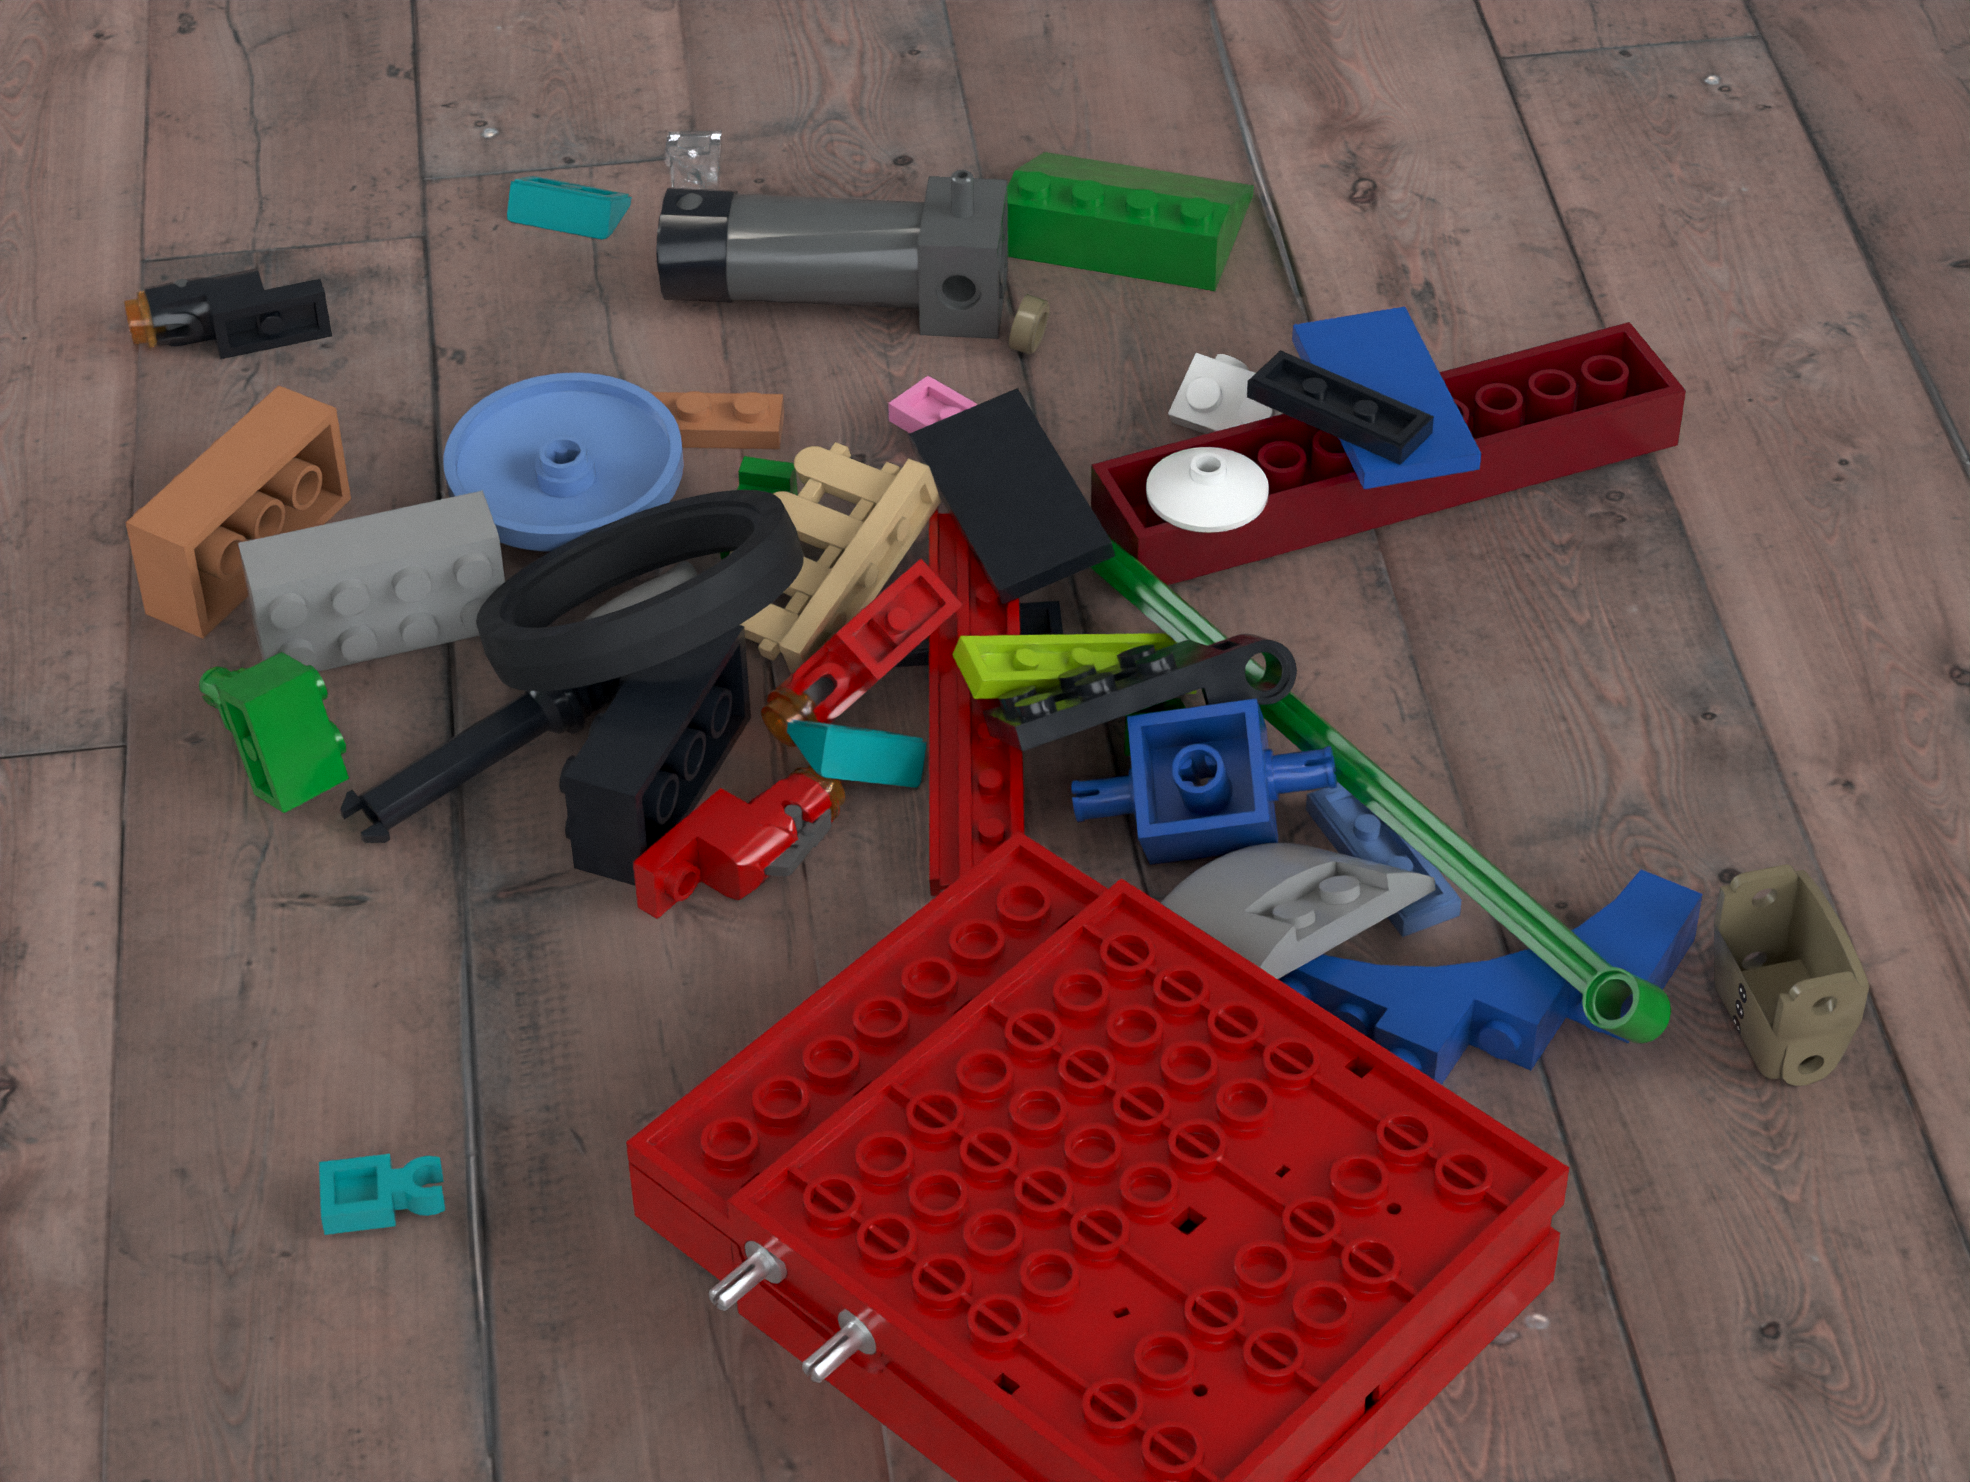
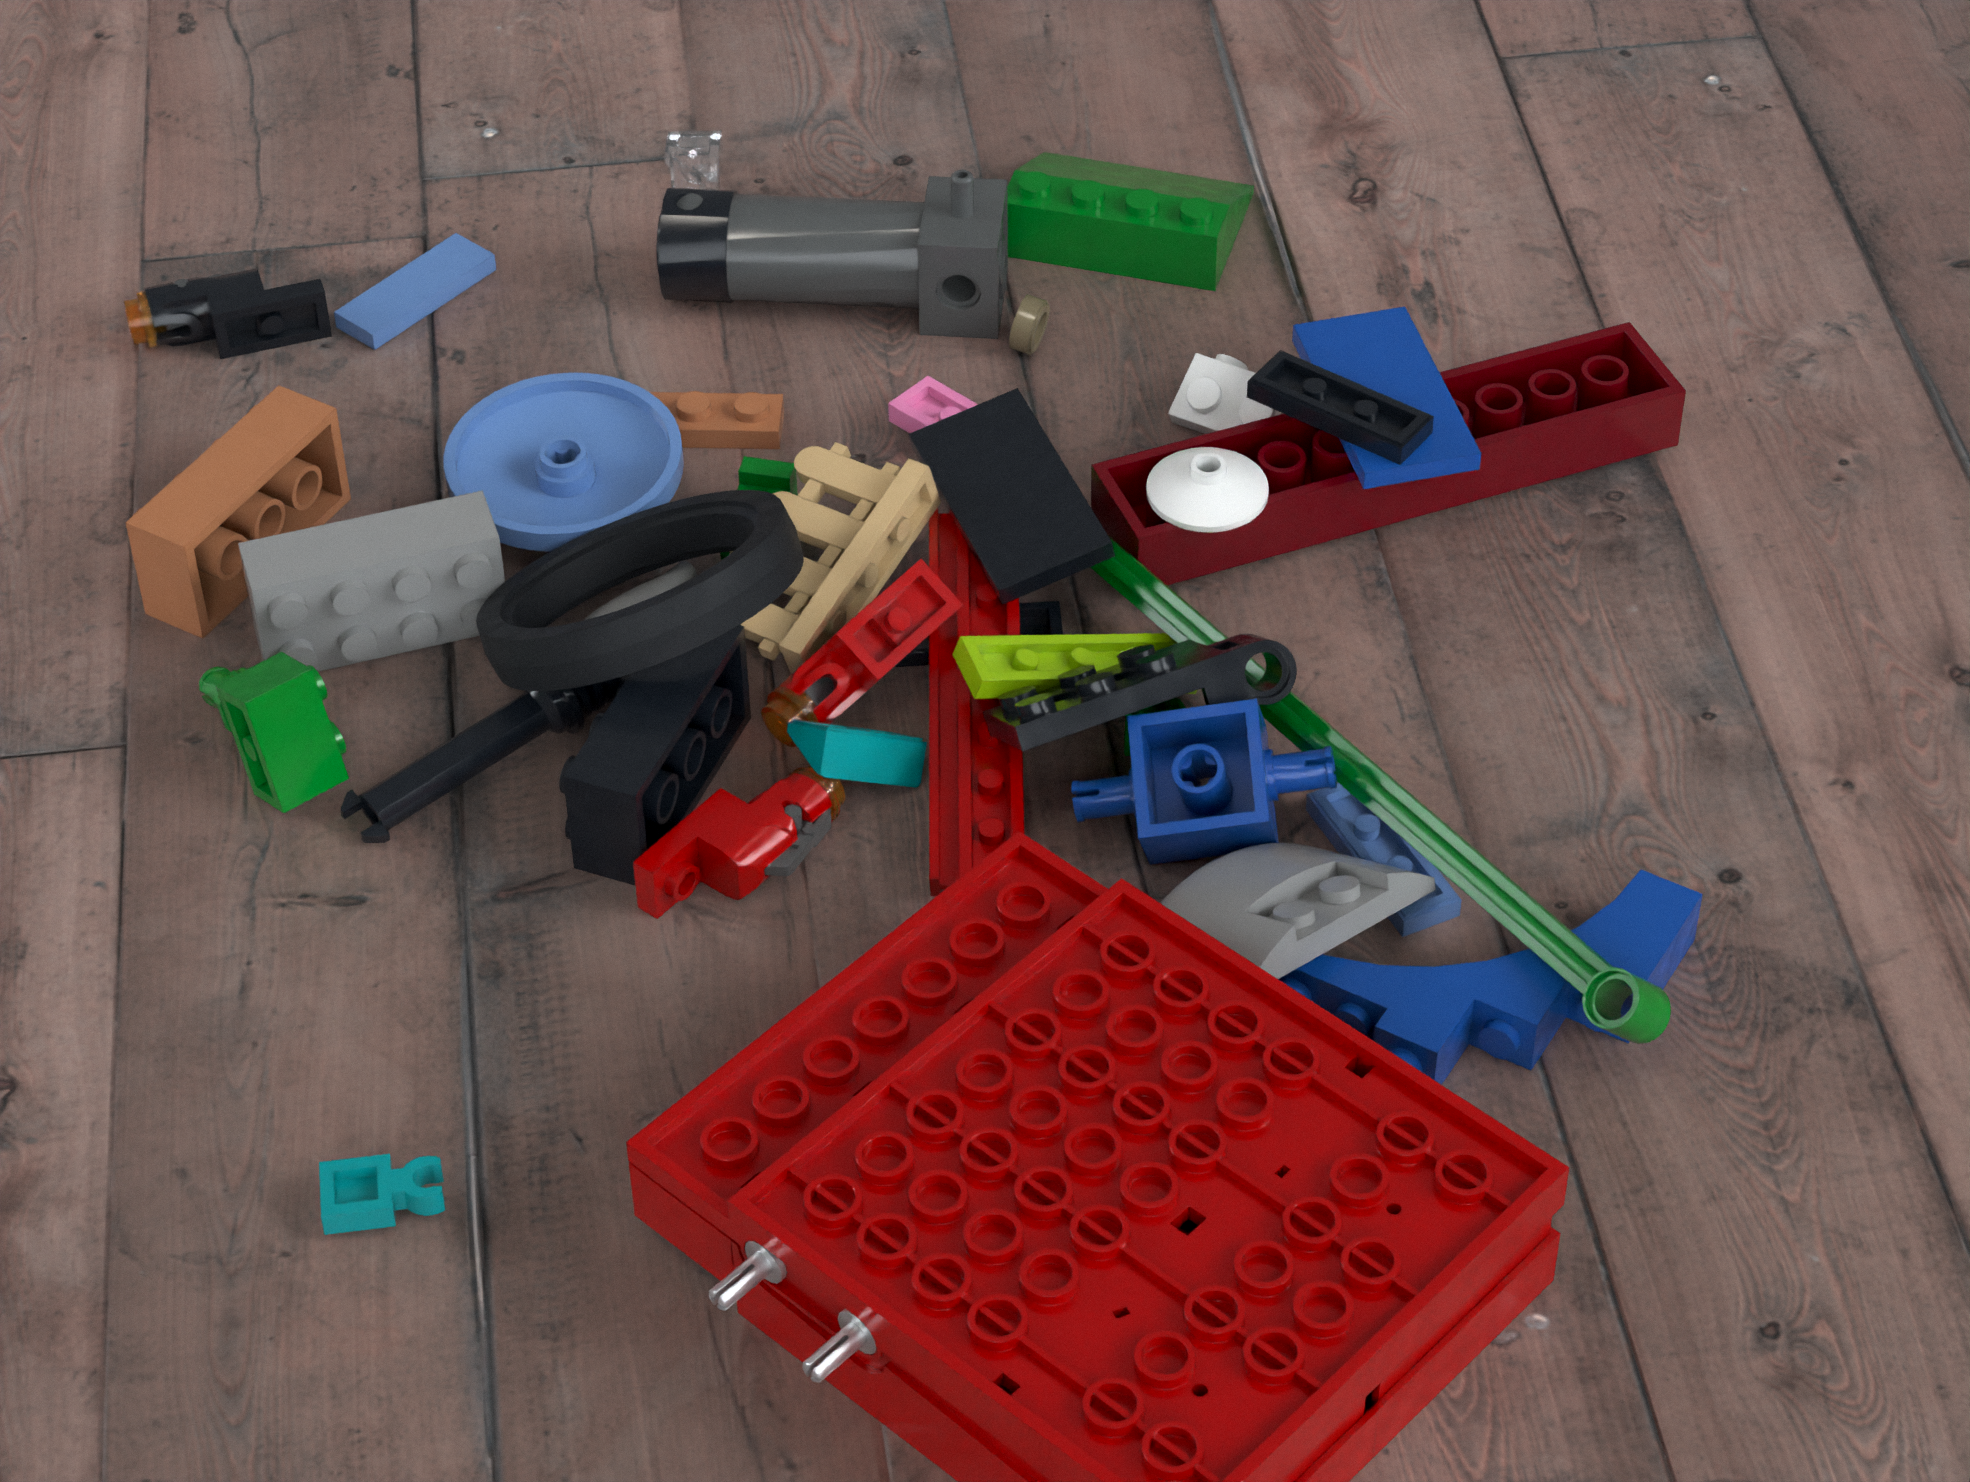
(415, 291): none -> medium blue tile
(566, 206): teal slope -> none
(1806, 985): dark tan piece -> none

